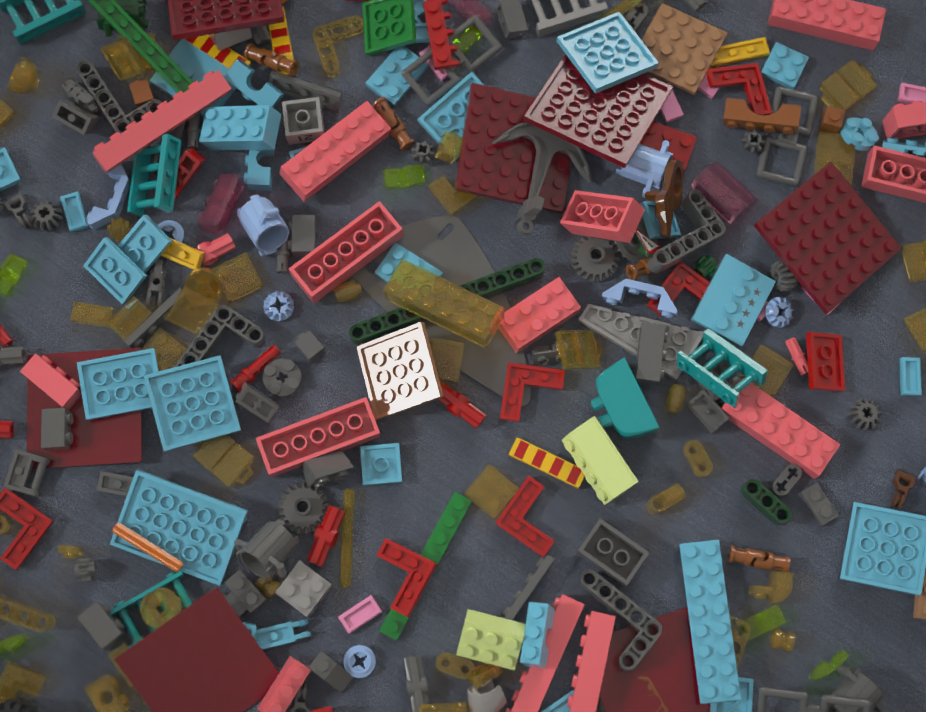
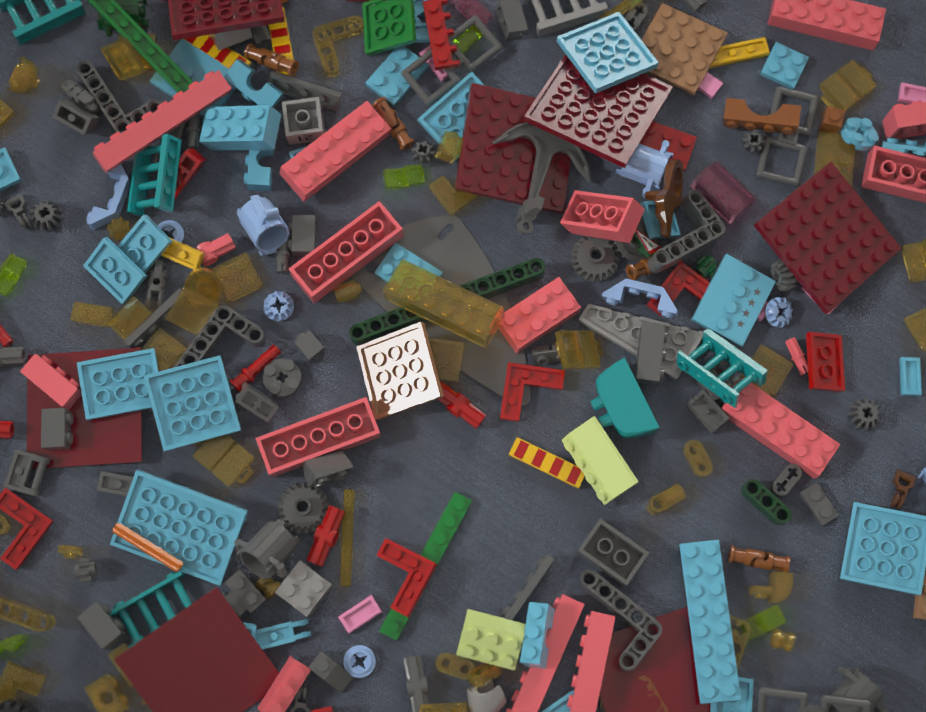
(74, 211): medium azure tile -> none
(141, 92): dark orange brick -> none
(156, 598): clear yellow plate -> none
(220, 204): clear pink slope -> none
(381, 464): medium azure plate -> none
(491, 491): clear yellow plate -> none
(512, 518): red plate -> none
(671, 109): bright pink tile -> none
(675, 399): clear yellow brick -> none
(746, 75): red plate -> none
(824, 668): clear neon green slope -> none

